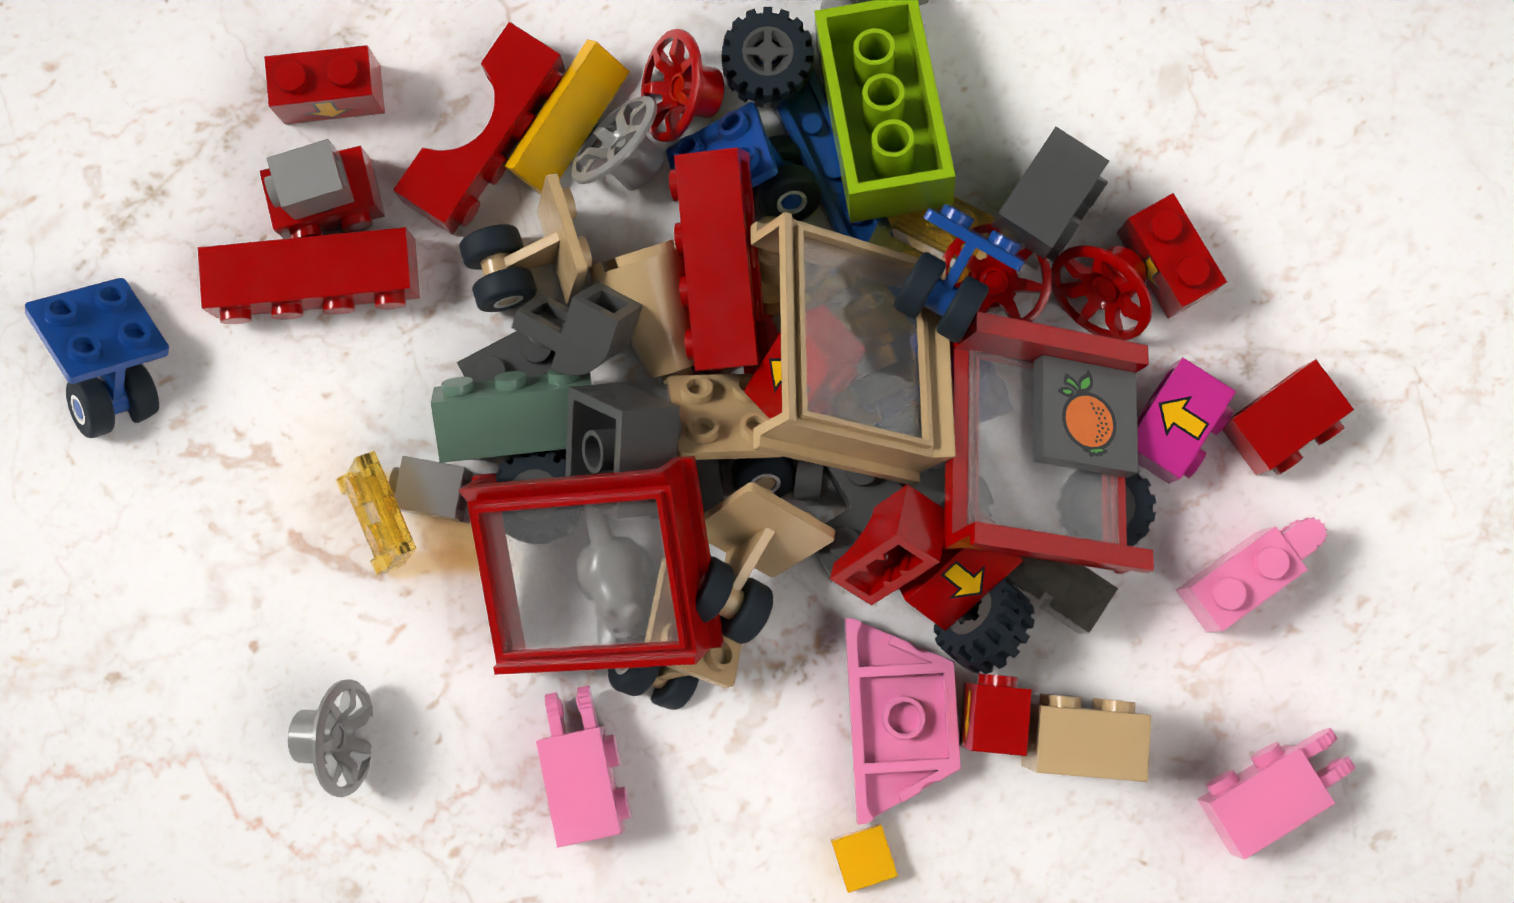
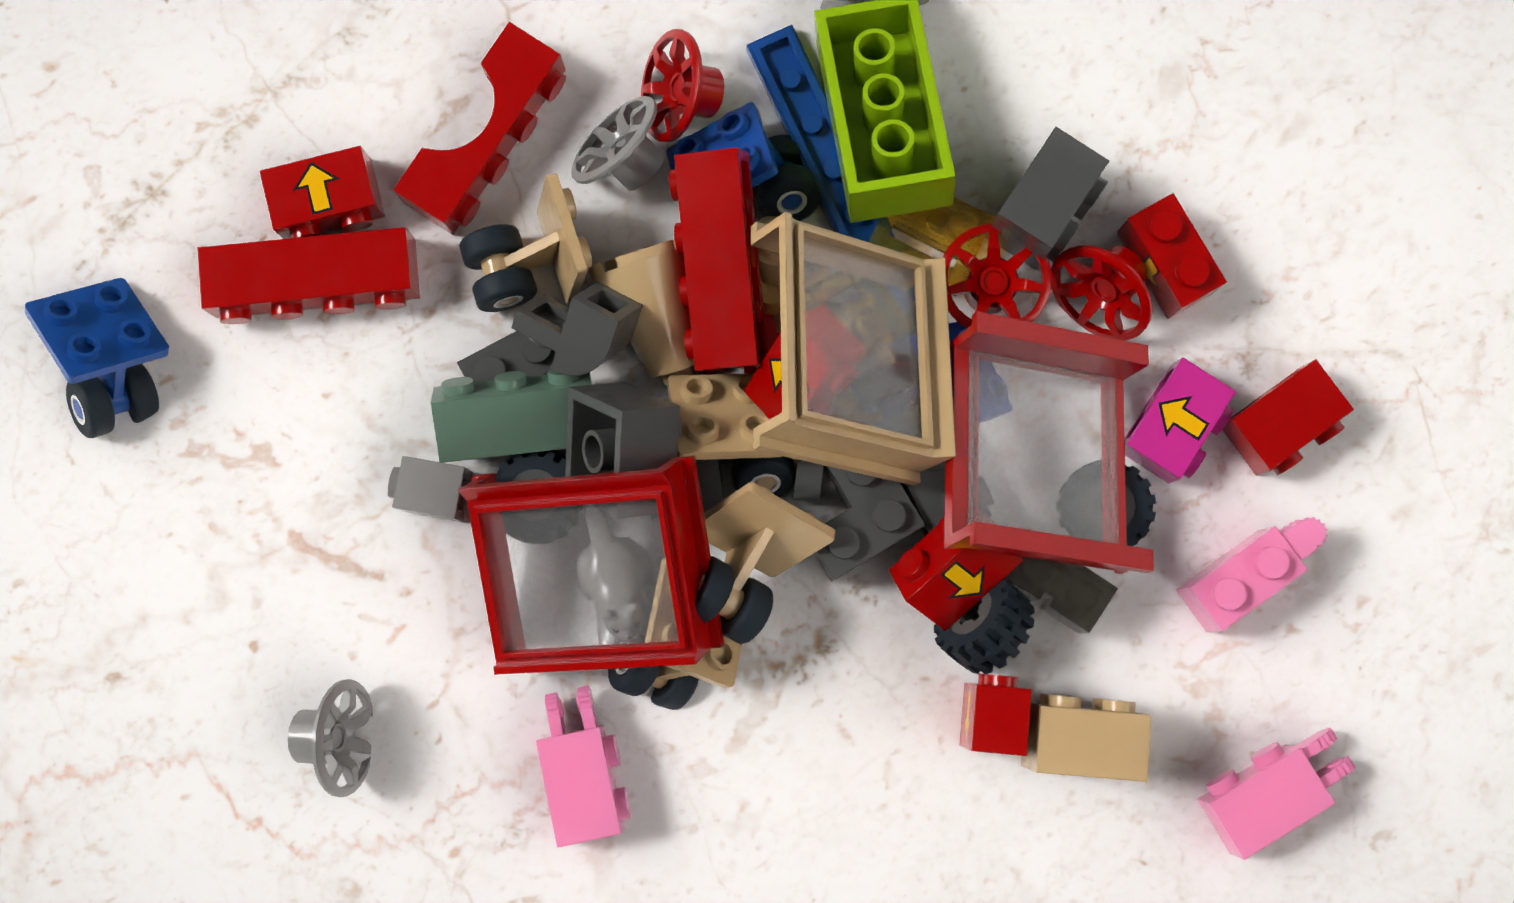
(308, 180): light grey brick -> none
(324, 84): red brick -> none
(377, 513): clear yellow plate -> none
(568, 116): yellow tile -> none
(767, 38): black wheel -> none
(864, 858): yellow tile -> none
(894, 548): red arch -> none
(898, 718): bright pink wing -> none
(941, 296): plate -> none
(1085, 417): dark grey tile -> none

